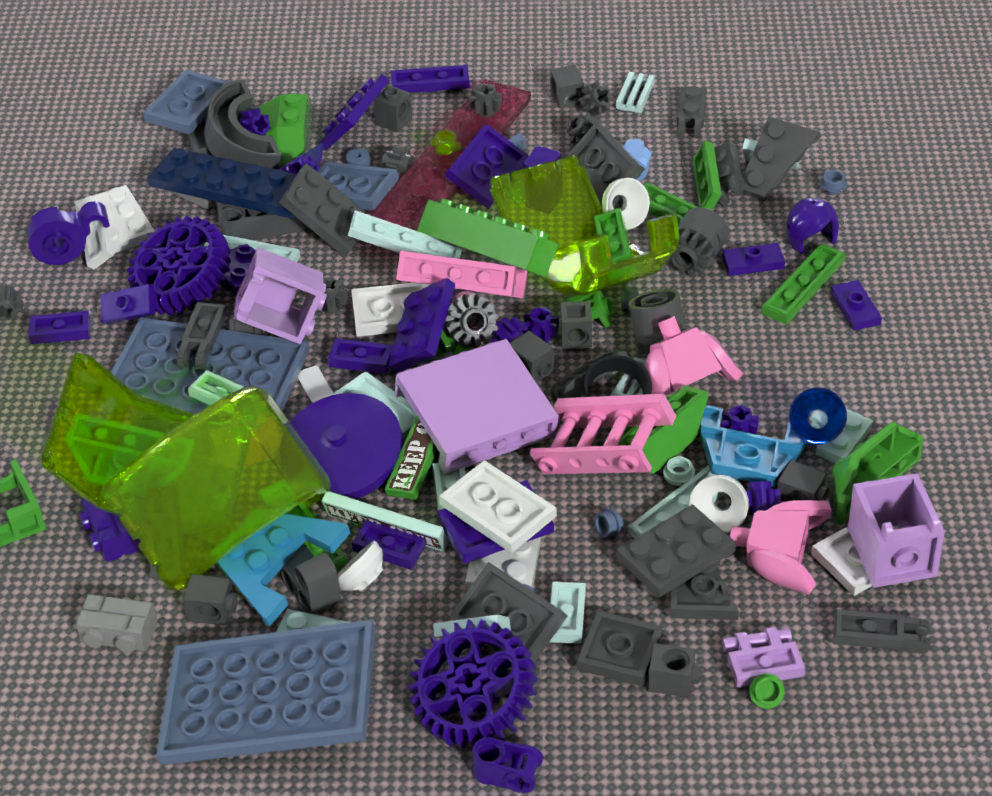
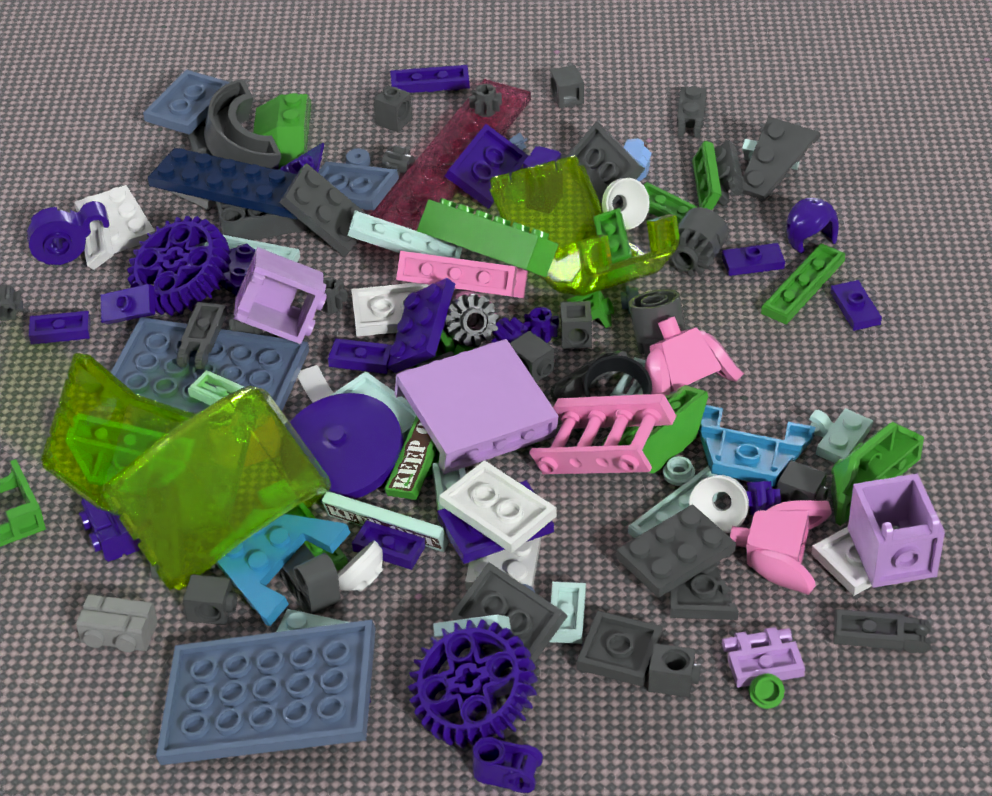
(254, 121): dark purple gear -> none
(348, 116): dark purple plate -> none
(445, 142): clear neon green plate -> none
(579, 126): dark grey gear -> none
(595, 99): dark grey gear -> none
(608, 523): sand blue plate -> none
(638, 81): light aqua tile -> none
(740, 419): dark purple gear -> none
(818, 400): clear blue piece -> none
(833, 182): sand blue plate -> none

